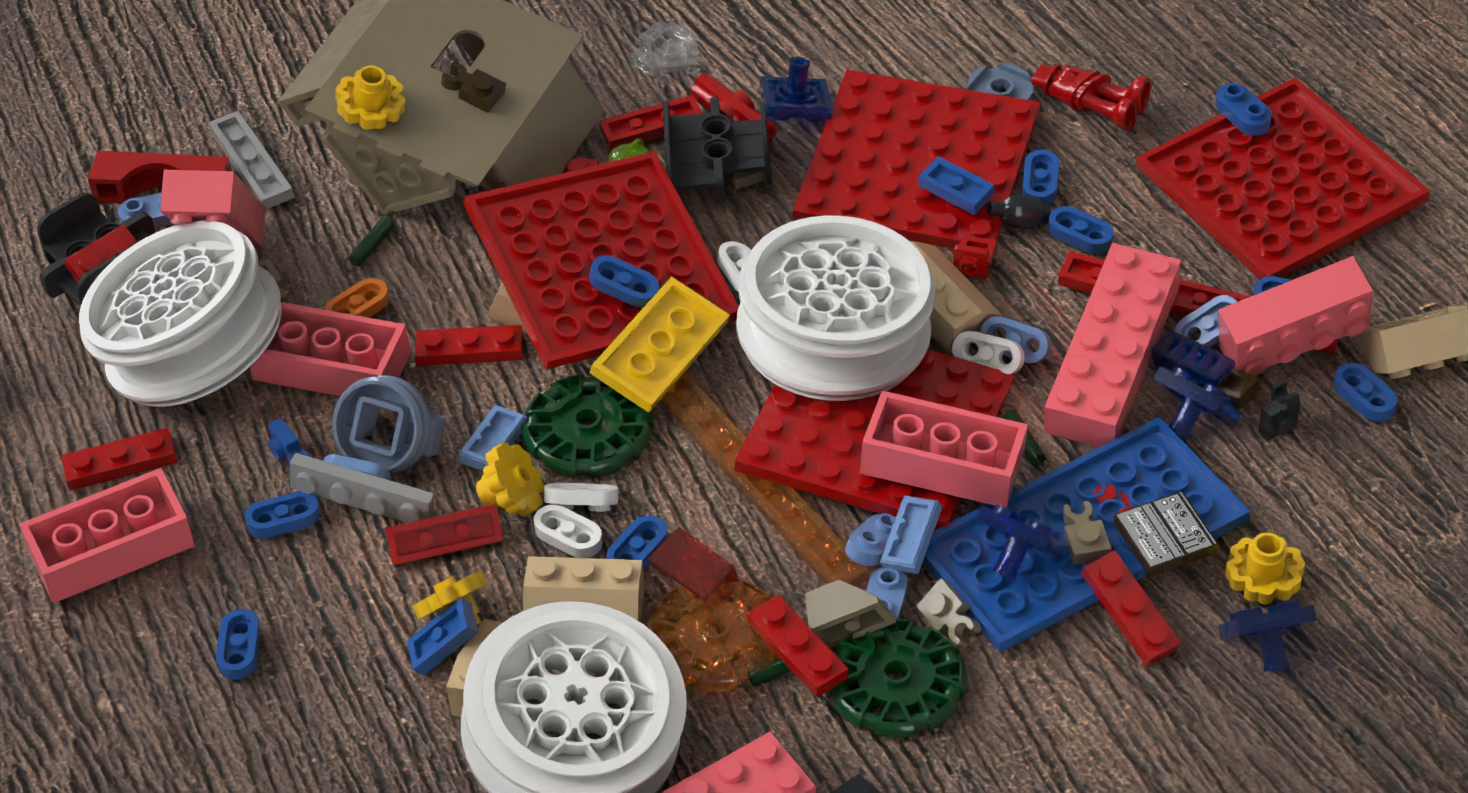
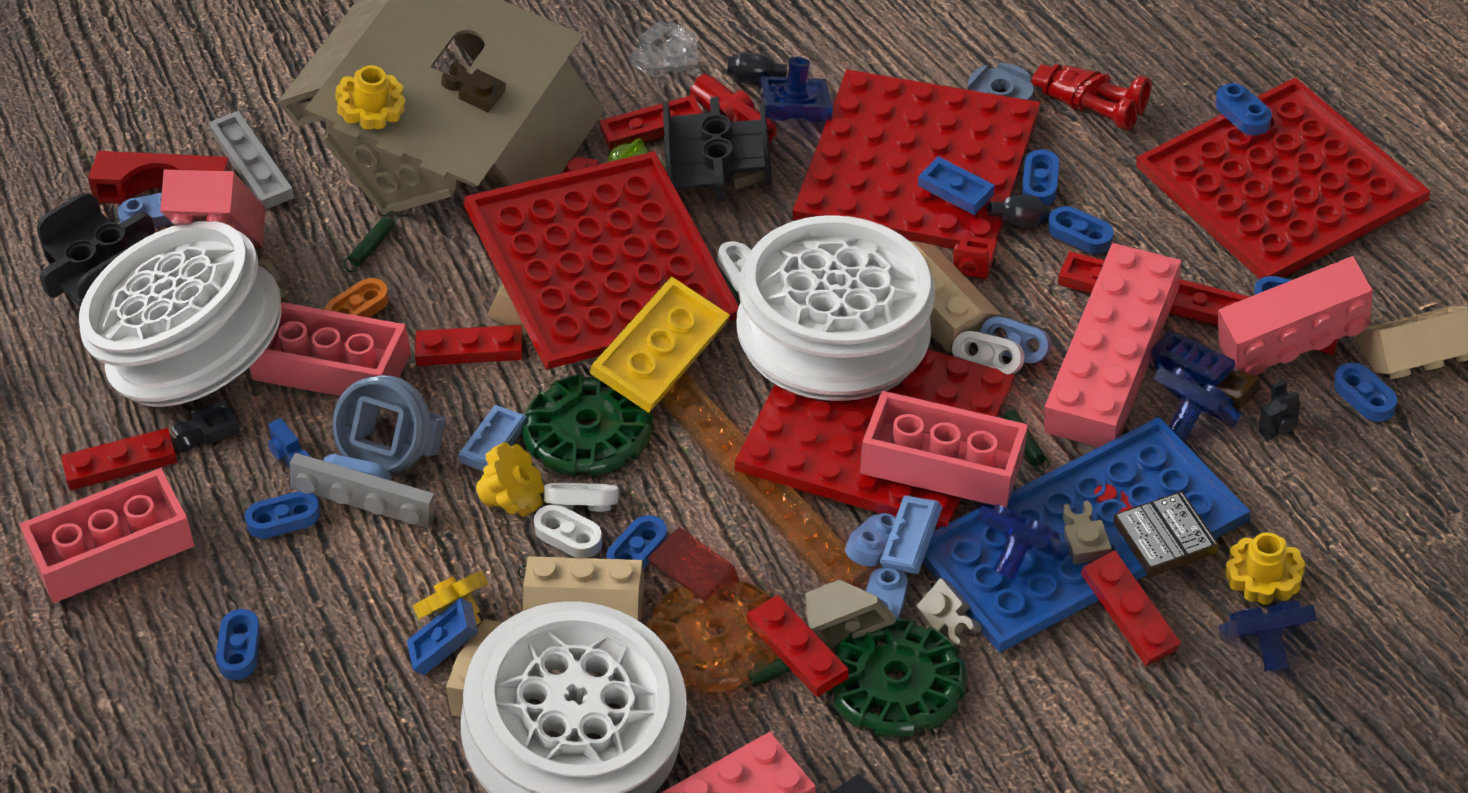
(99, 251): red plate -> none
(210, 423): none -> black plate
(444, 534): red plate -> none
(623, 281): blue plate -> none
(749, 66): none -> black plant
(1205, 320): medium blue plate -> none

